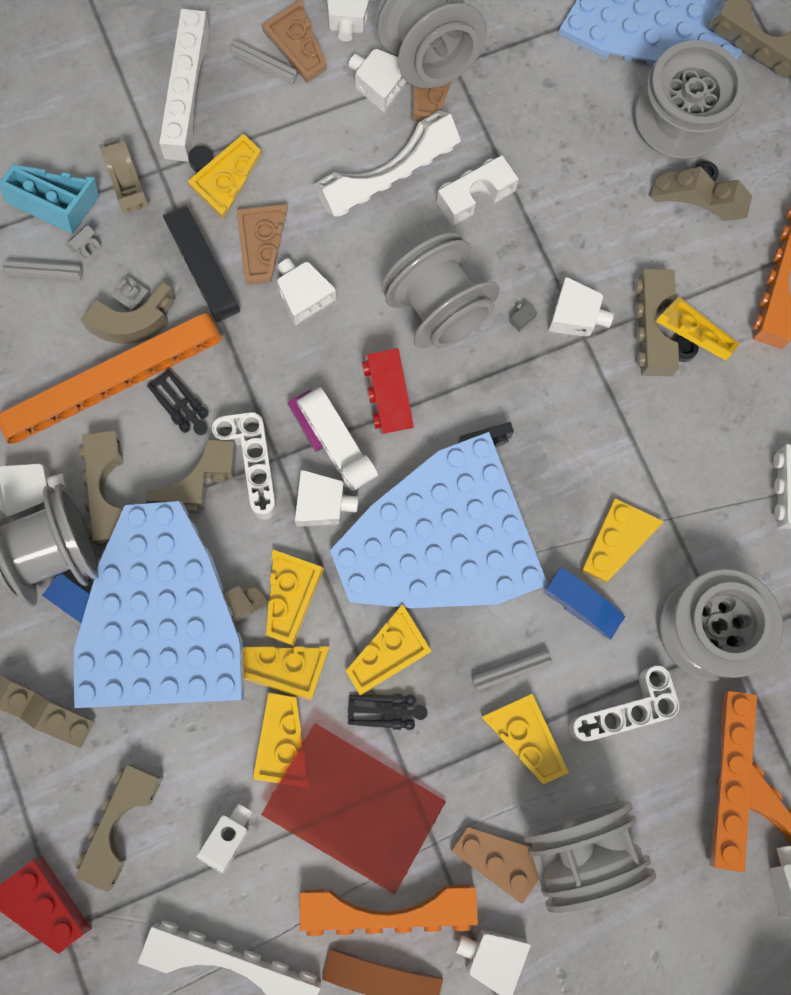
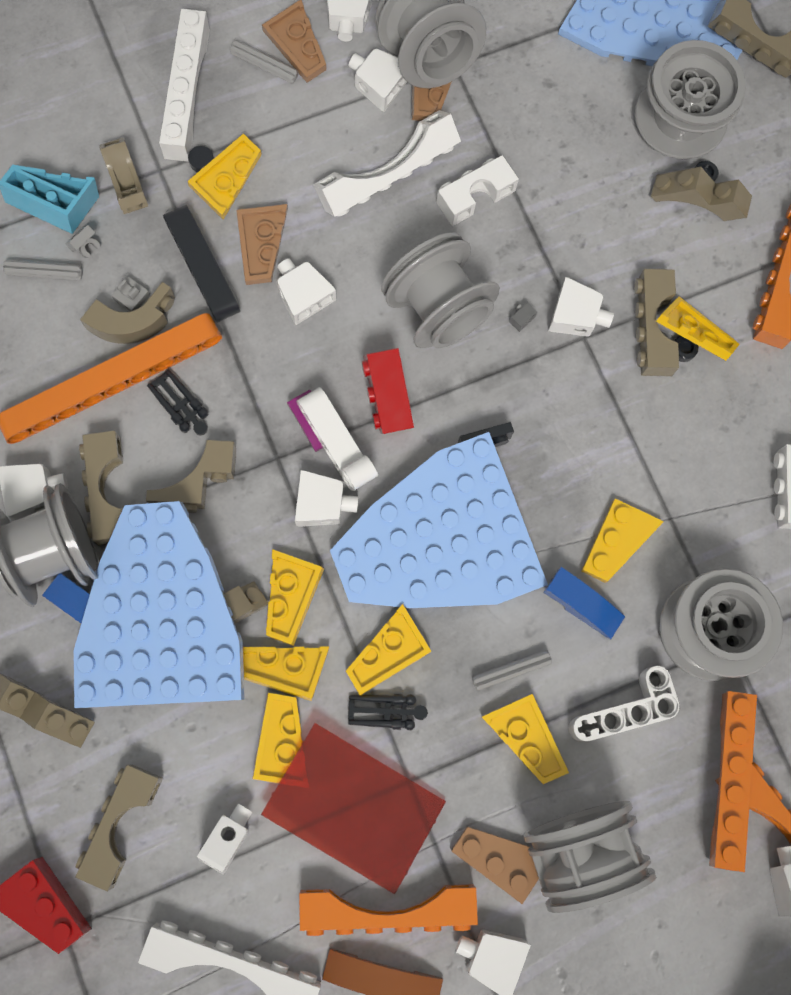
(253, 466): white beam -> none

